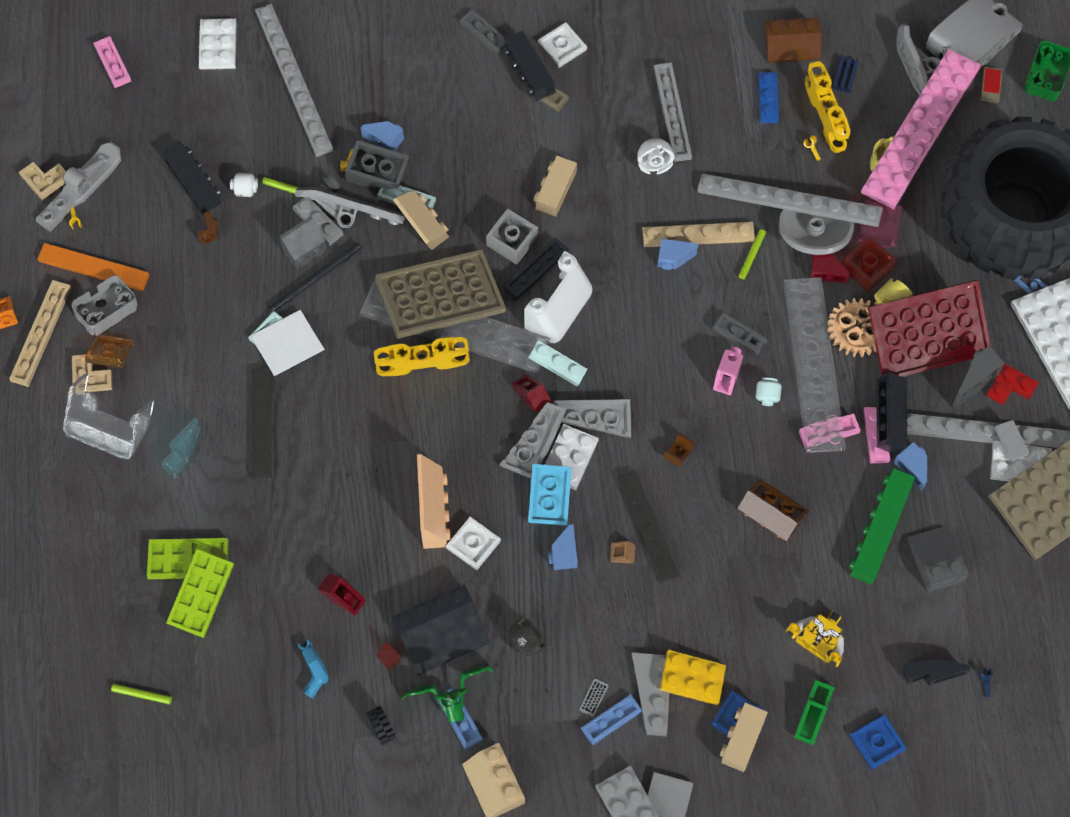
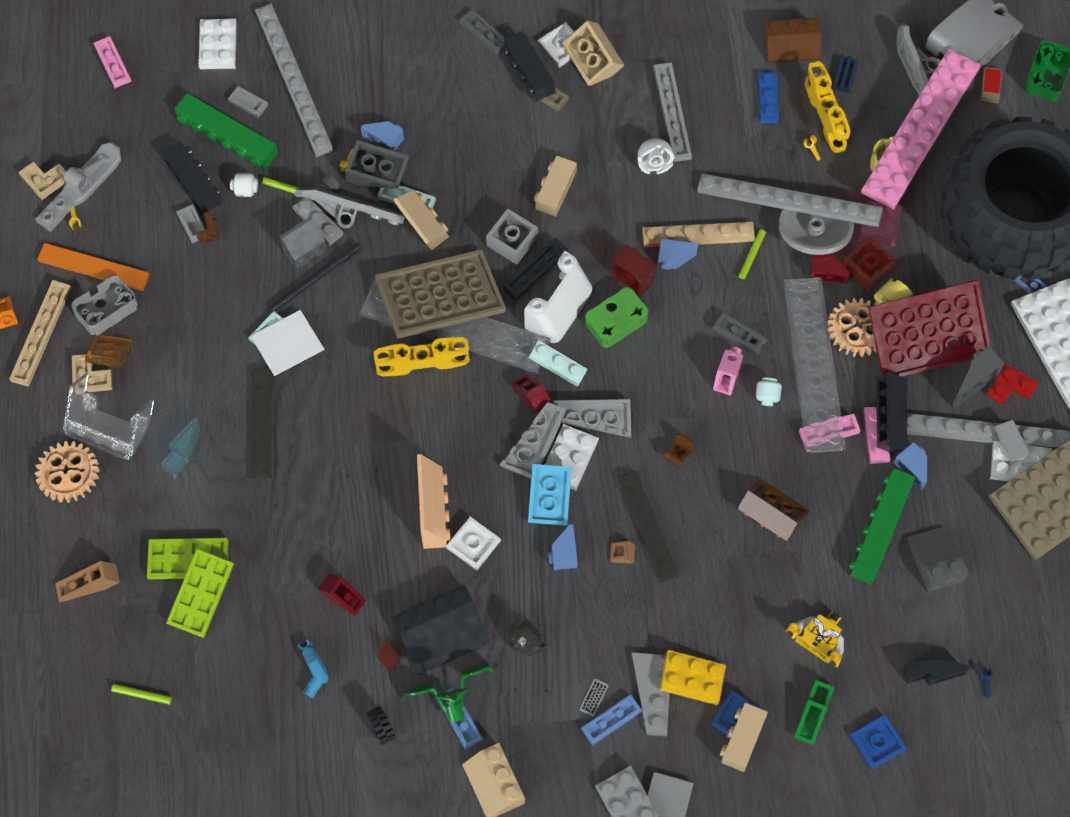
(66, 488): none -> light nougat gear
(88, 581): none -> medium nougat slope
(191, 222): none -> light grey tile
(226, 131): none -> green brick
(248, 102): none -> light grey tile
(593, 53): none -> tan slope
(617, 323): none -> bright green axle
(633, 270): none -> clear red brick

